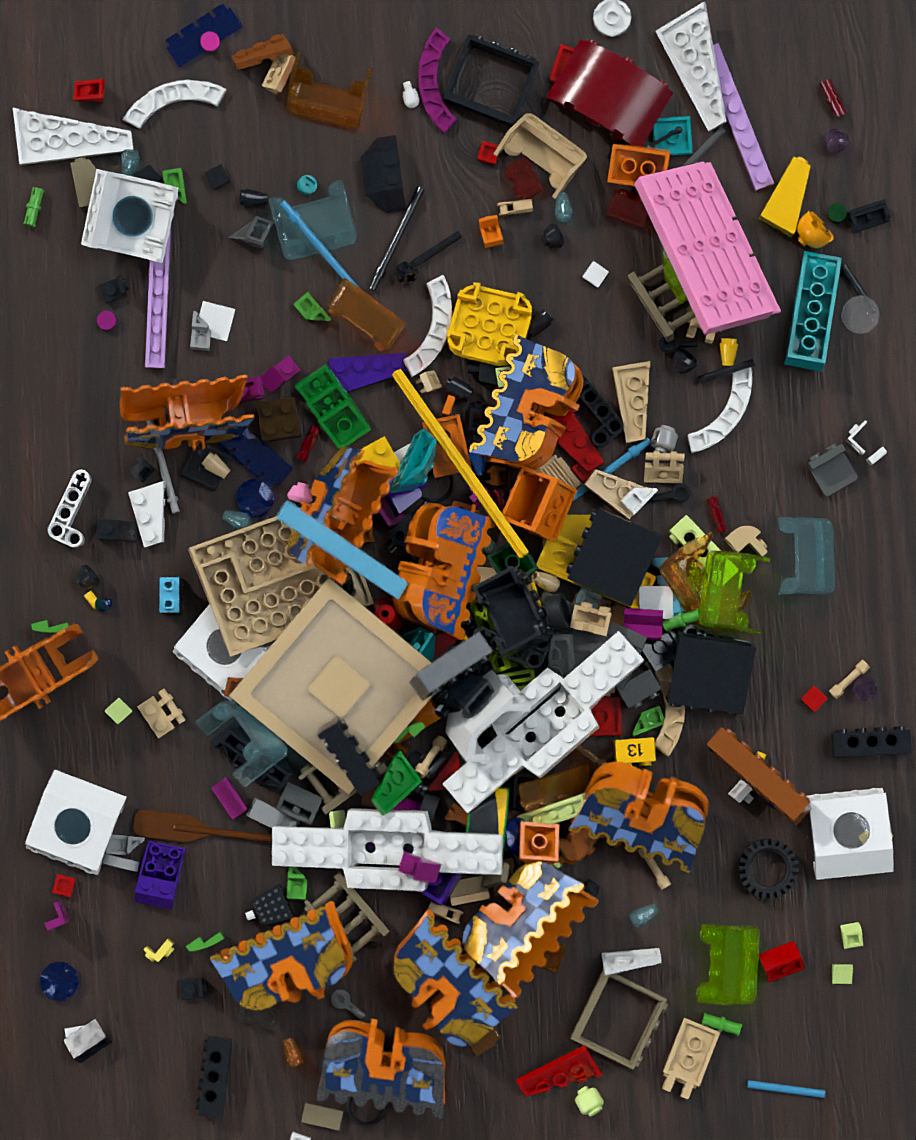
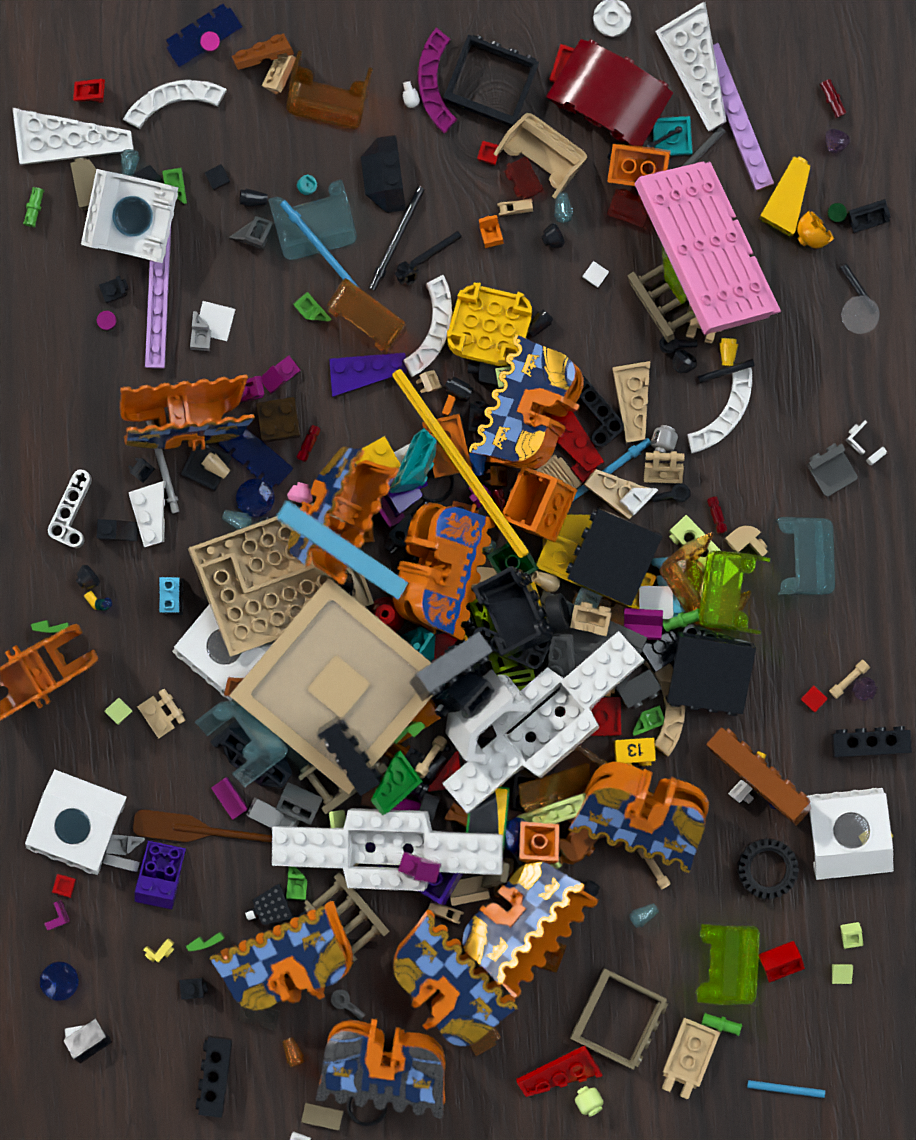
(333, 407): green slope -> none
(626, 960): white wing -> none
(813, 311): teal slope -> none

